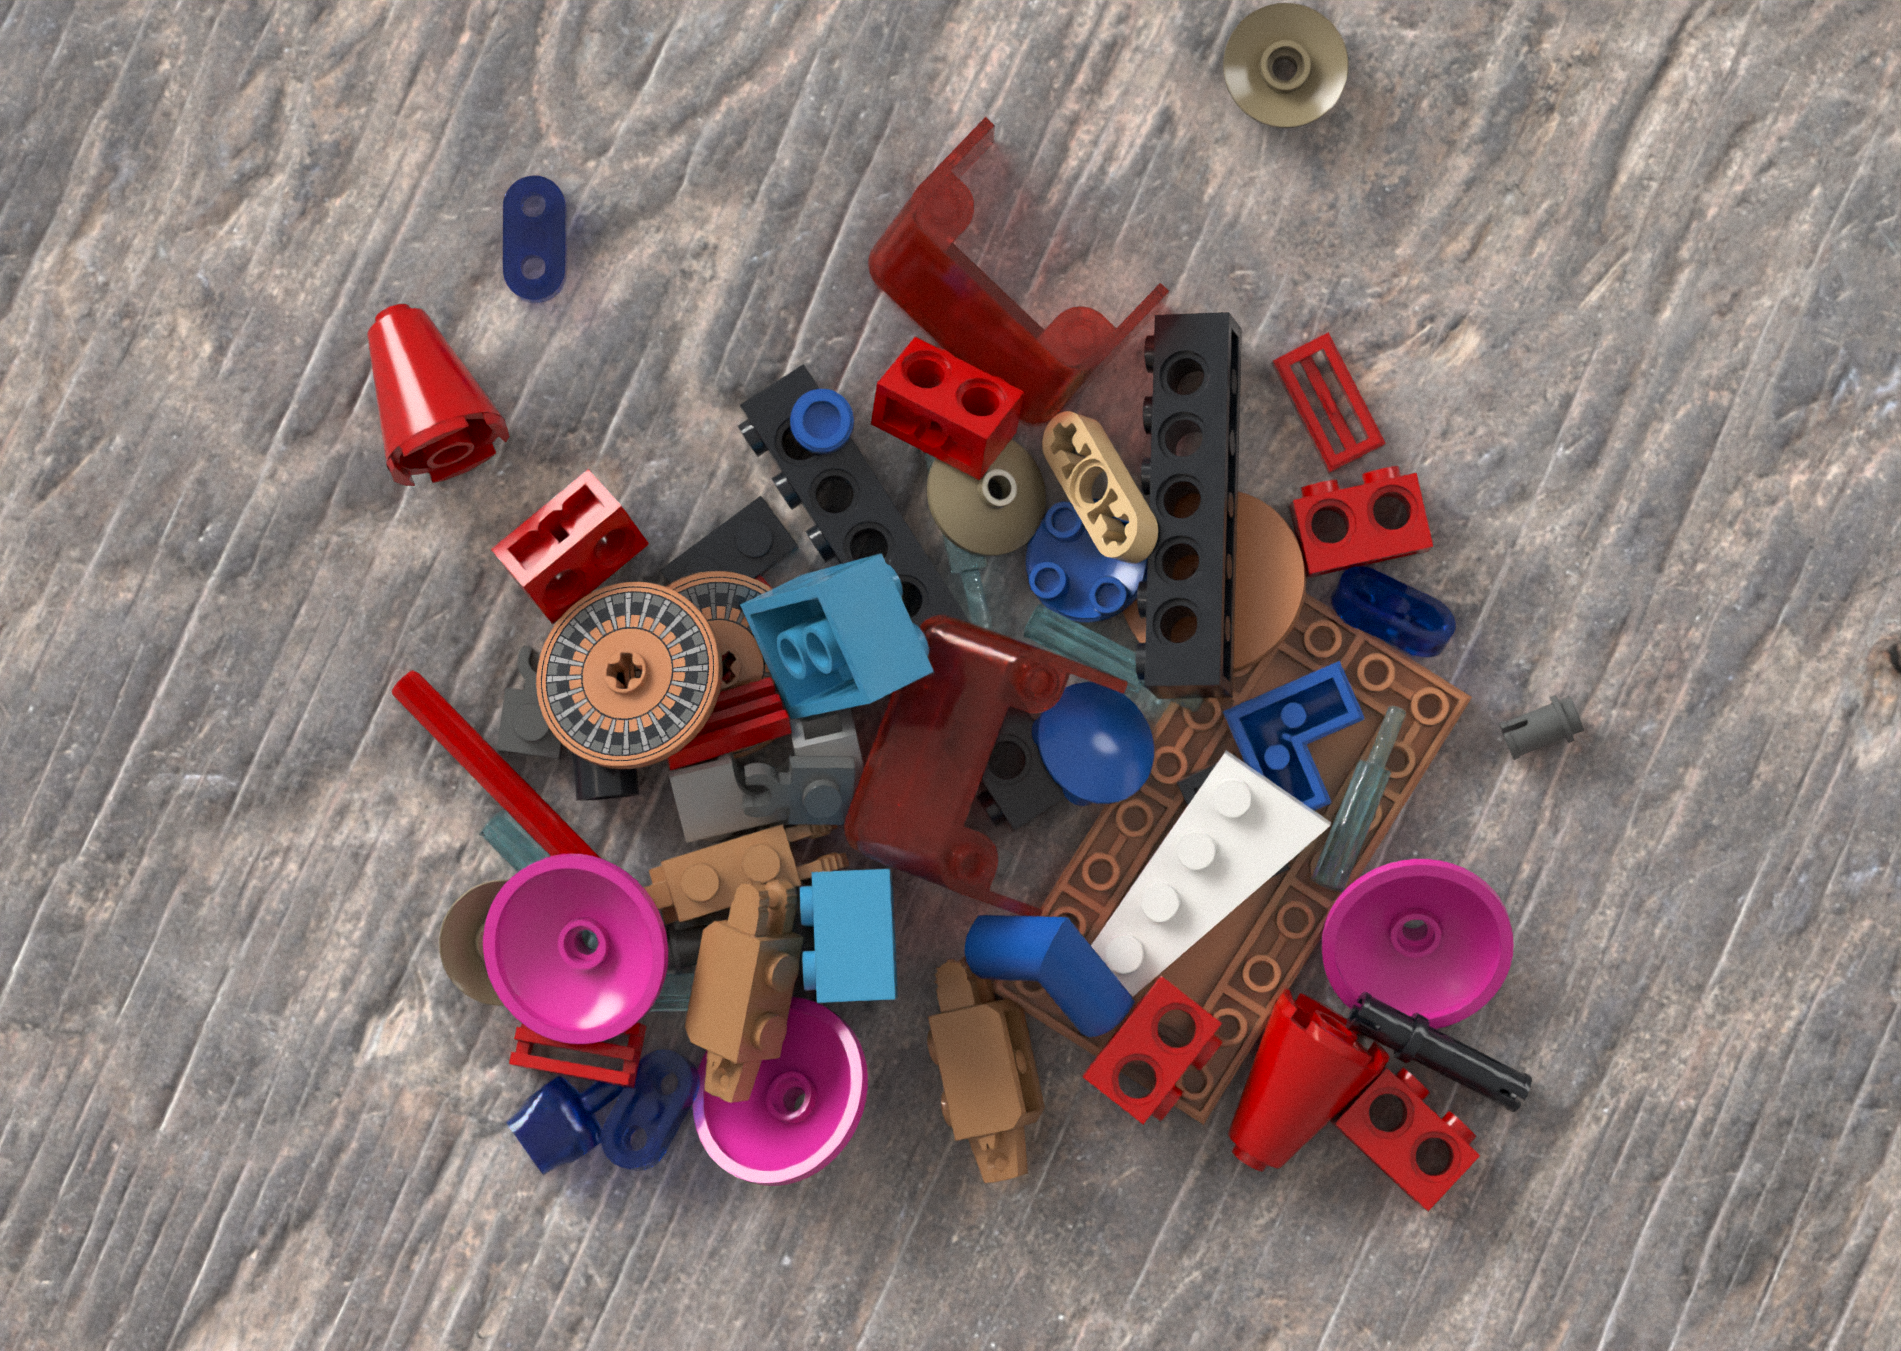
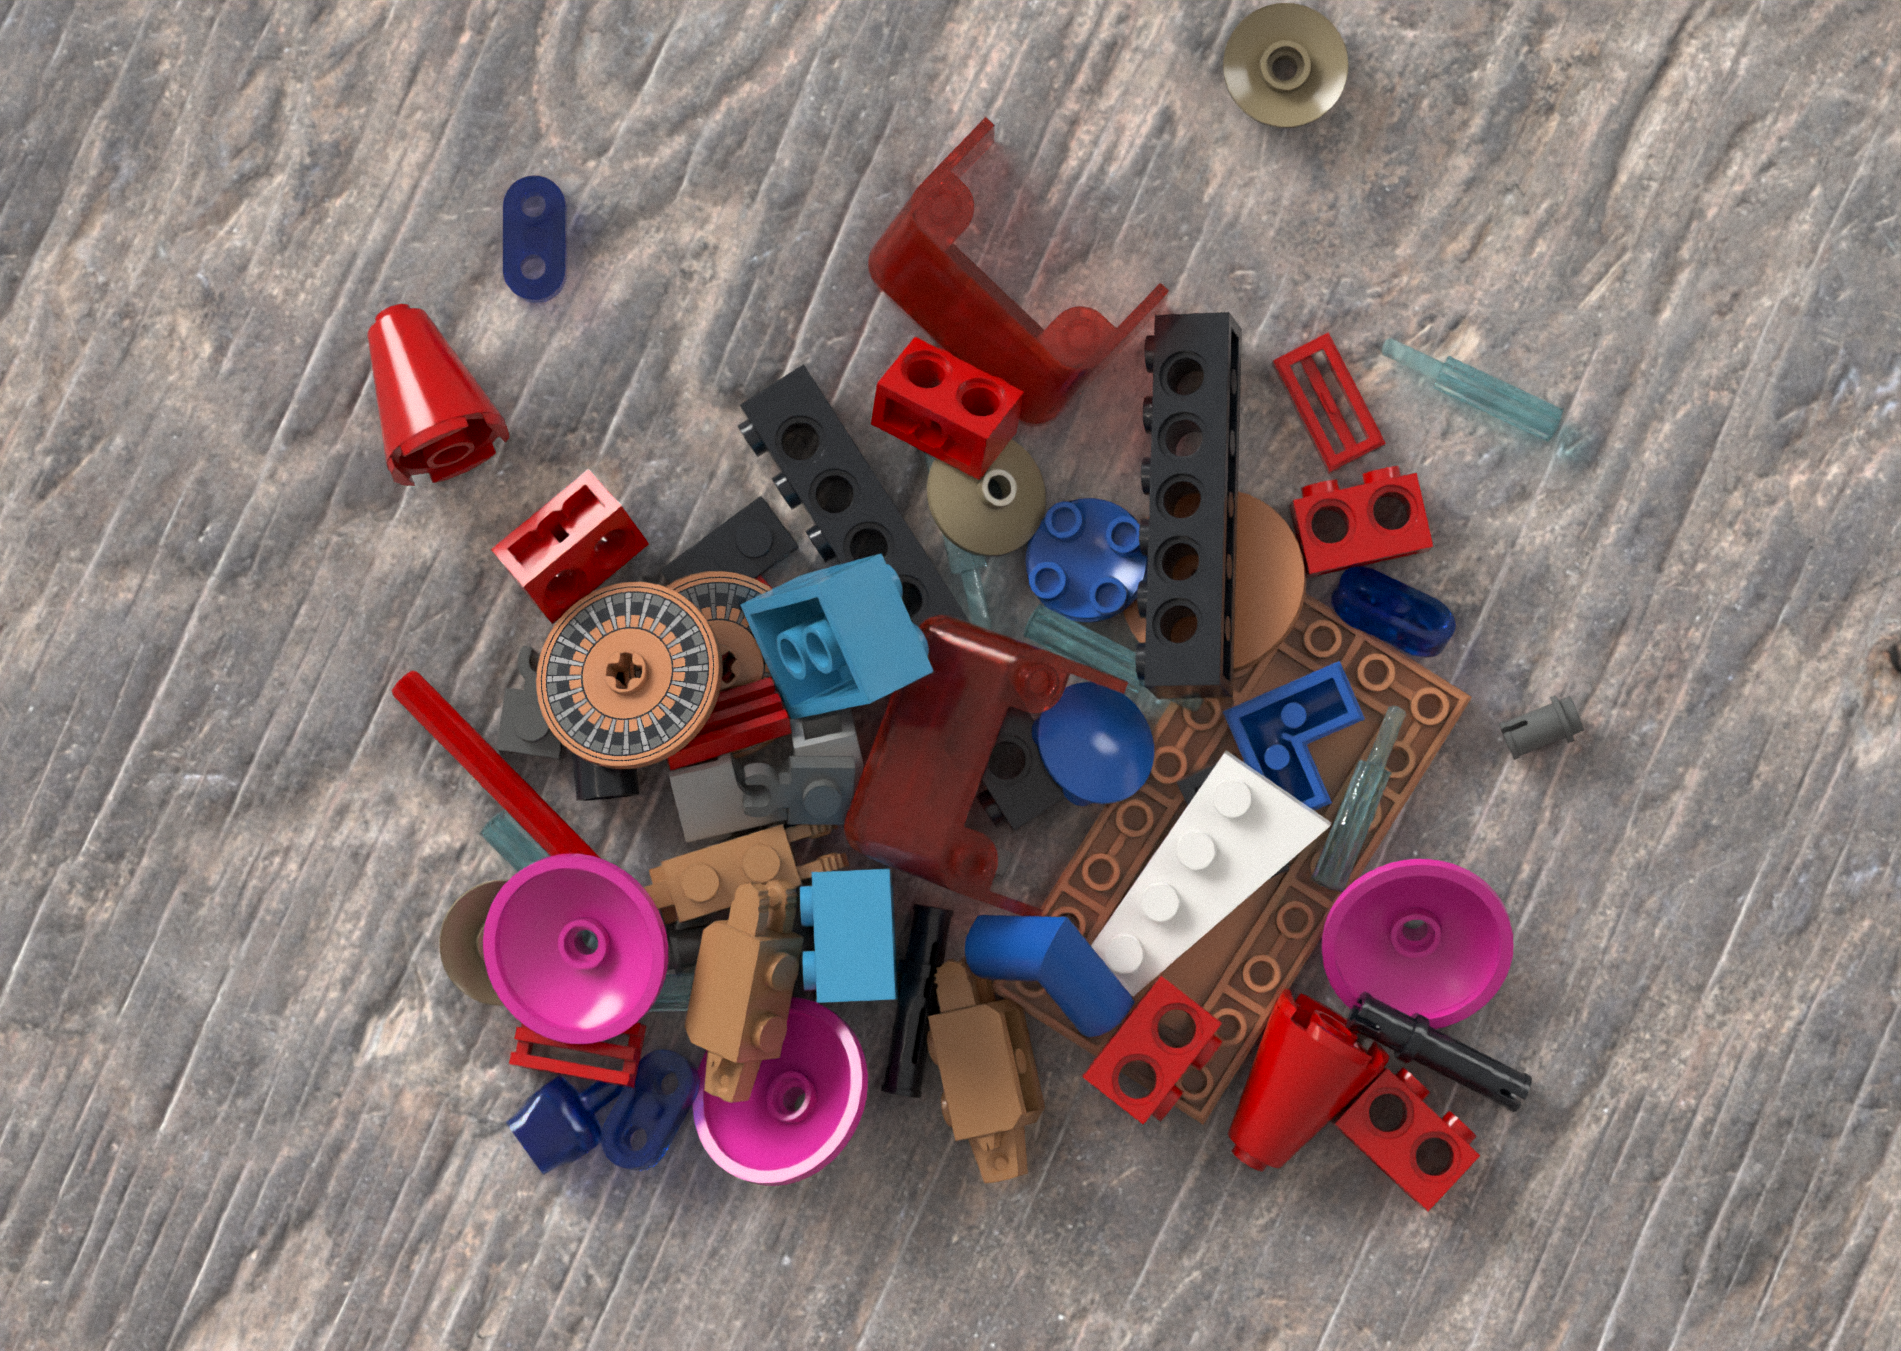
(822, 421): blue tile -> none
(916, 1000): none -> black pin
(1122, 495): tan beam -> none
(1481, 390): none -> clear light blue axle

